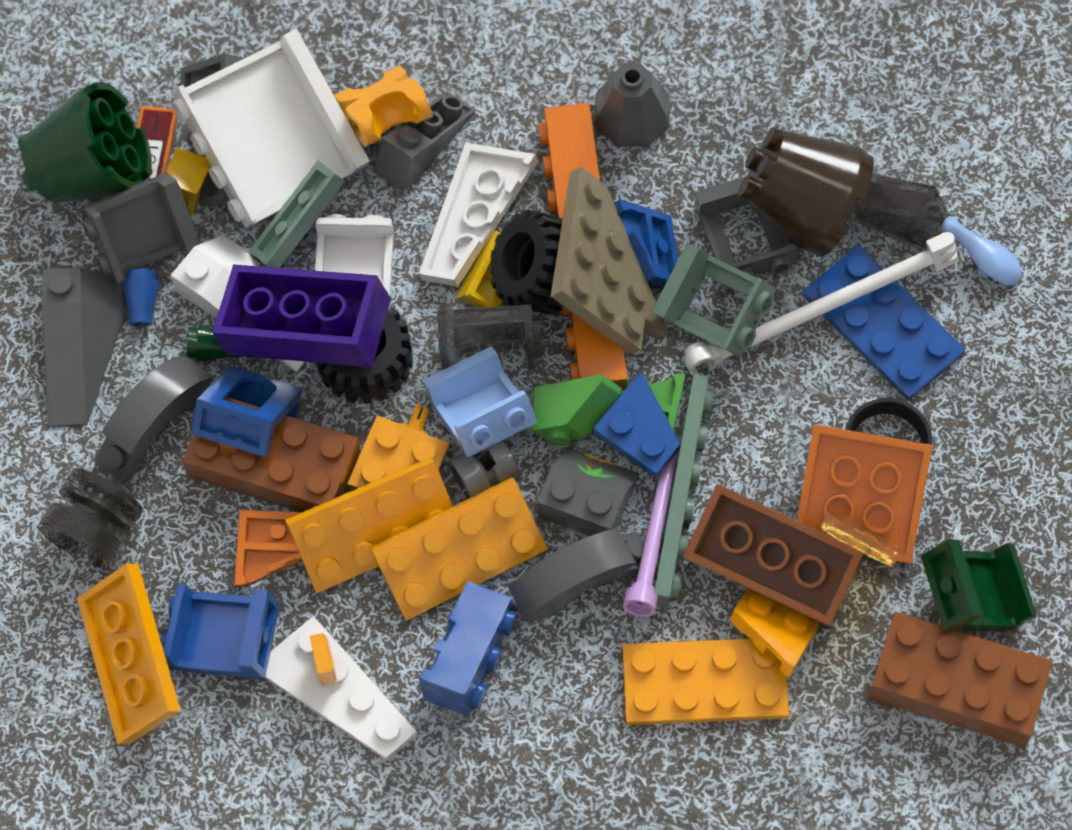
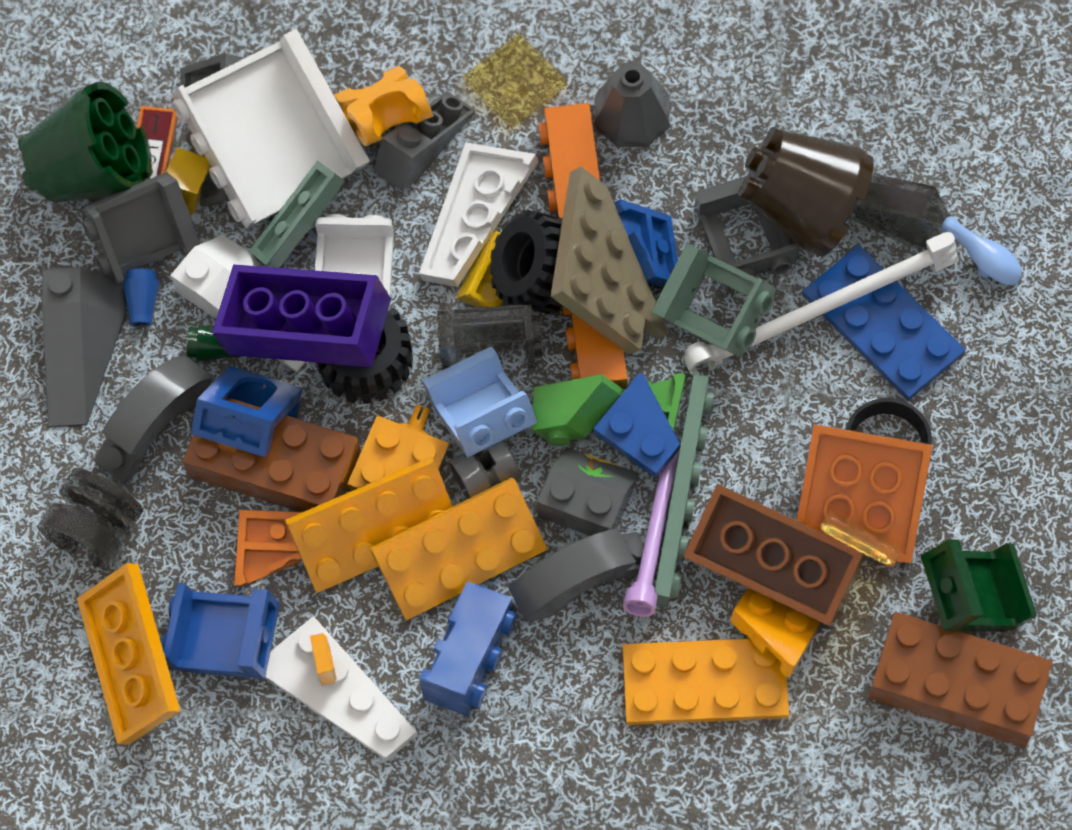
(515, 80): none -> clear yellow tile

